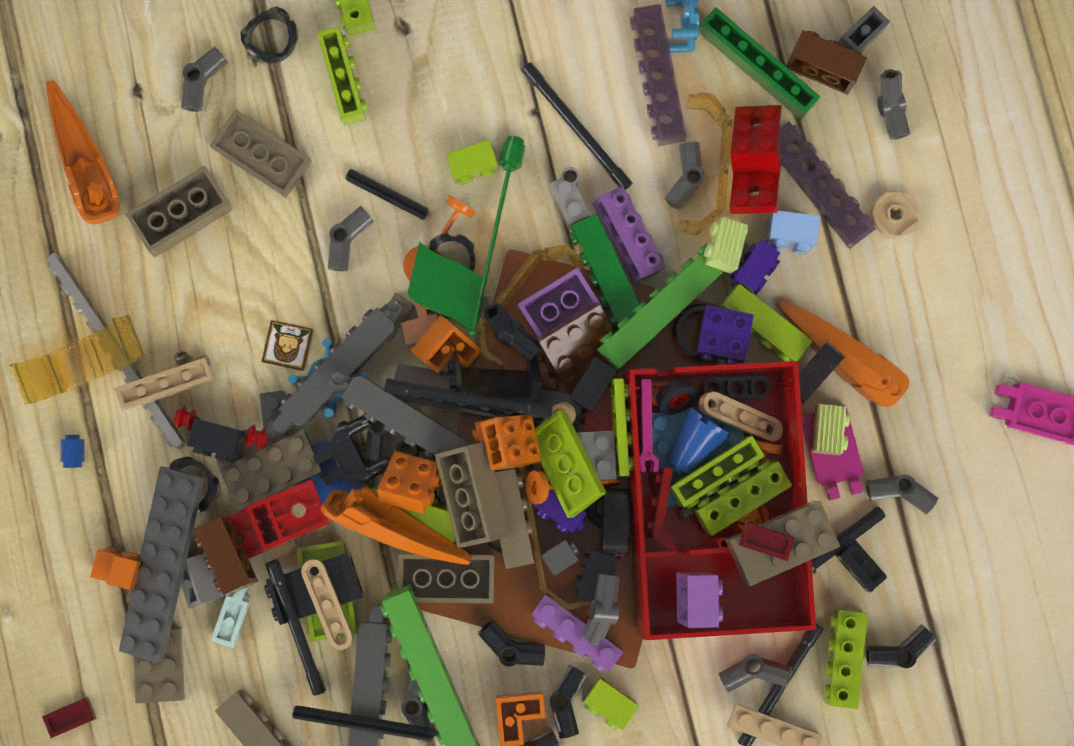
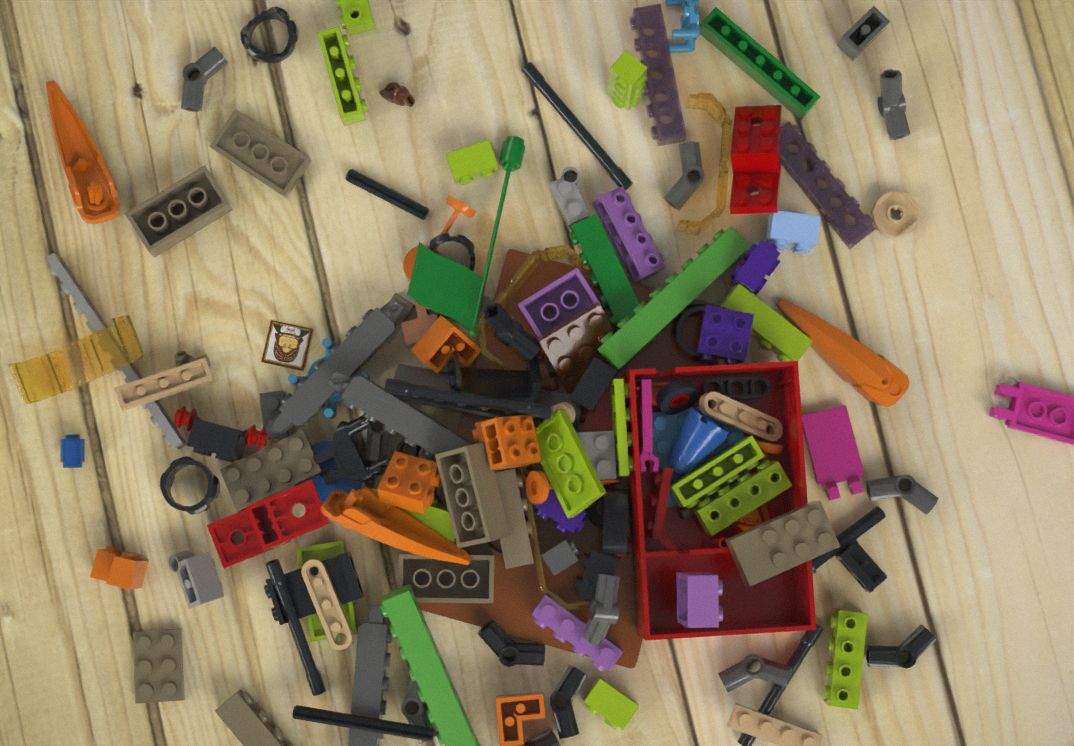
(69, 717): dark red tile -> none
(162, 564): dark grey plate -> none
(225, 555): reddish brown brick -> none
(231, 618): light aqua hinge -> none
(340, 250): dark grey piece -> none
(397, 94): none -> reddish brown piece
(626, 81): none -> lime brick
(726, 244): yellowish green brick -> none
(767, 541): dark red tile -> none
(818, 370): black beam -> none
(826, 62): reddish brown brick -> none
(829, 429): yellowish green brick -> none

